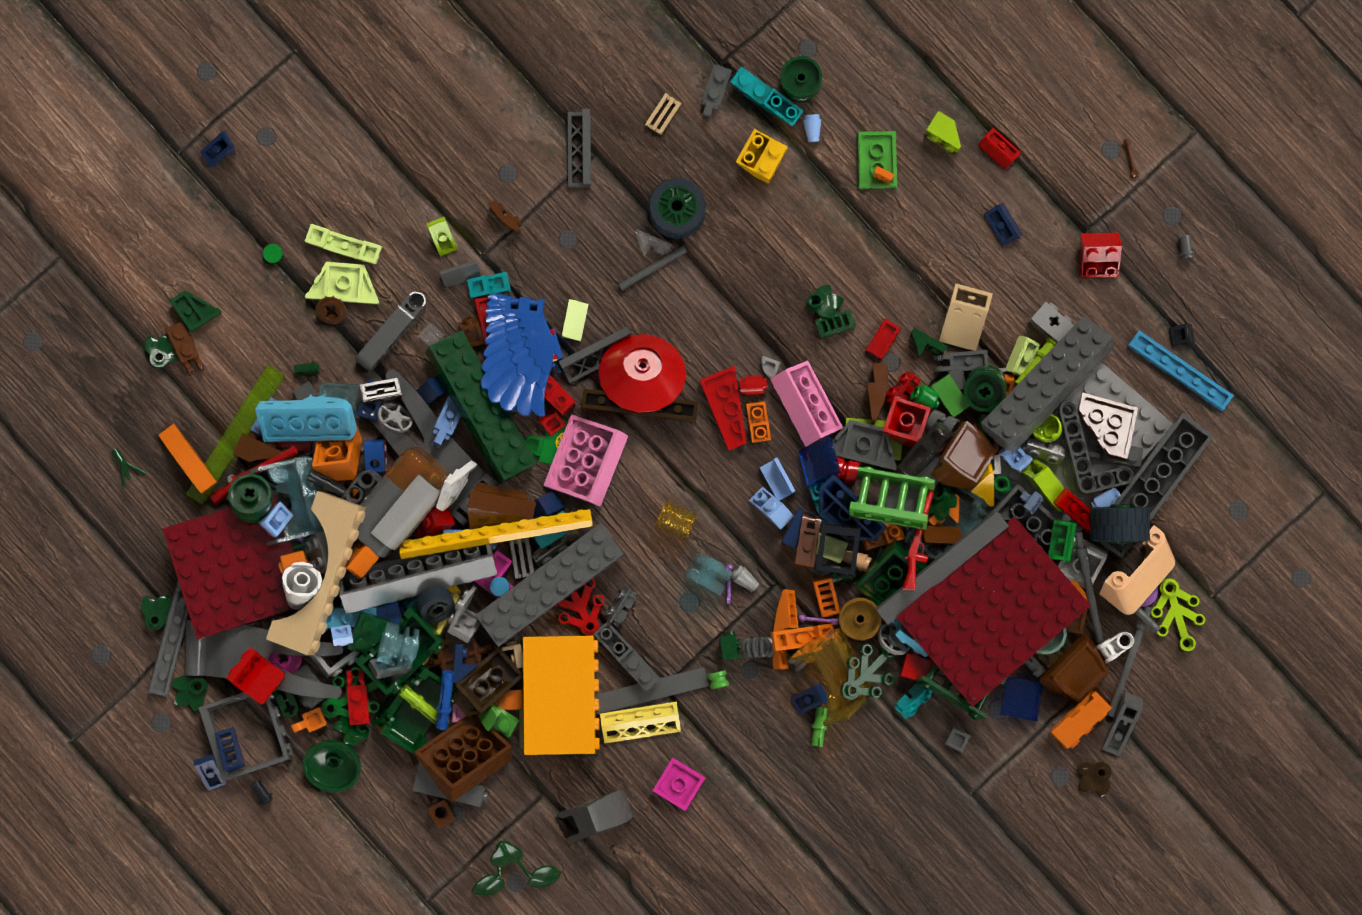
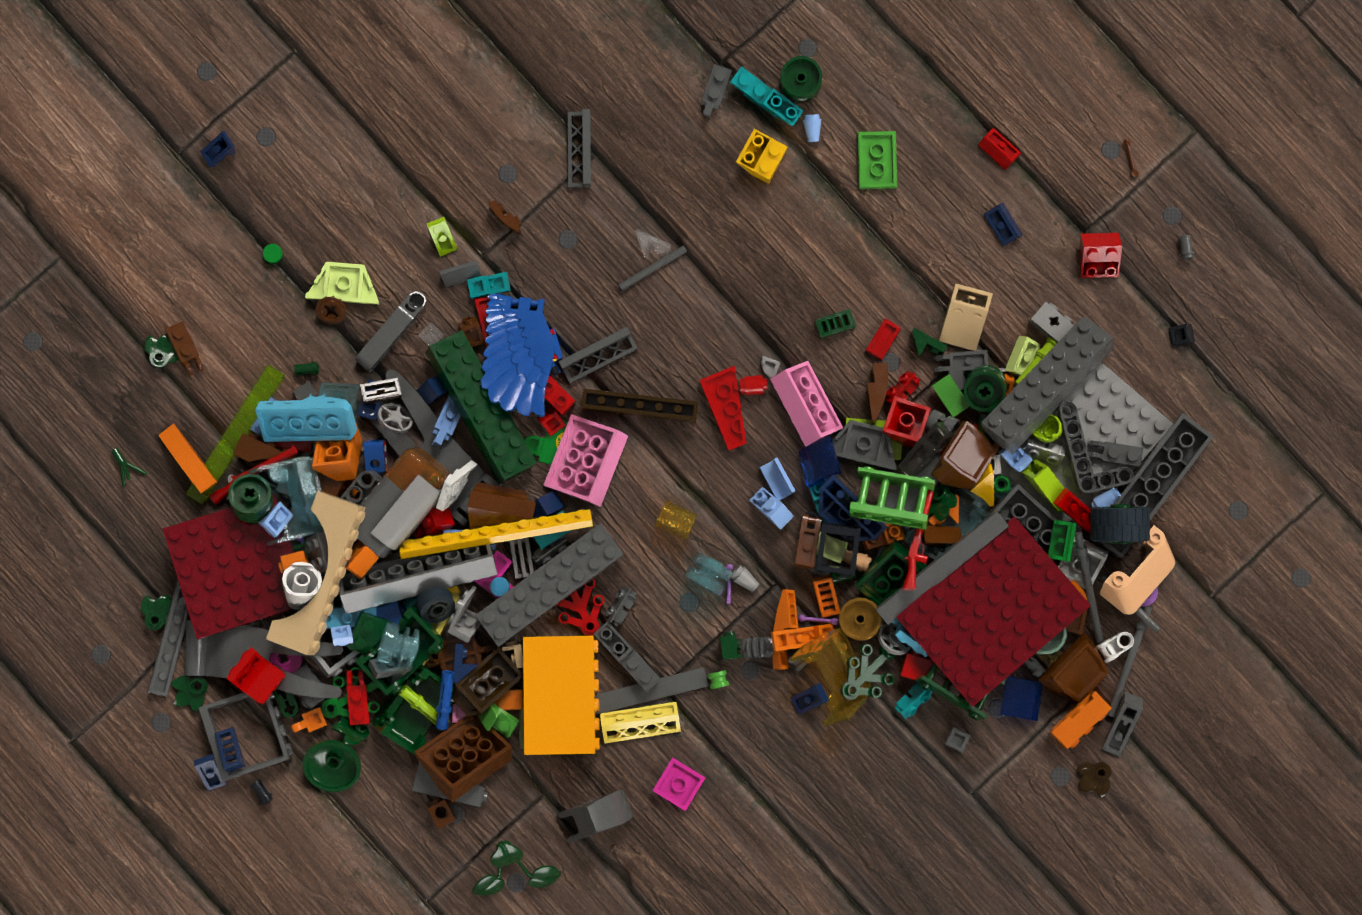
(193, 310): dark green wing -> none
(325, 483): black pin -> none
(343, 245): yellowish green slope -> none
(574, 320): yellowish green slope -> none
(641, 388): red dish -> none
(671, 101): tan tile -> none
(682, 194): wheel -> none
(758, 421): orange slope -> none
(792, 534): dark blue slope -> none
(818, 727): bright green pin -> none
(826, 302): dark green plate -> none
(849, 471): red wheel -> none
(883, 175): orange tile -> none
(925, 396): green head -> none
(944, 131): lime slope -> none
(1032, 502): sand blue tile -> none
(1109, 424): plate -> none
(1176, 611): lime plant -> none
(1180, 370): dark azure tile -> none

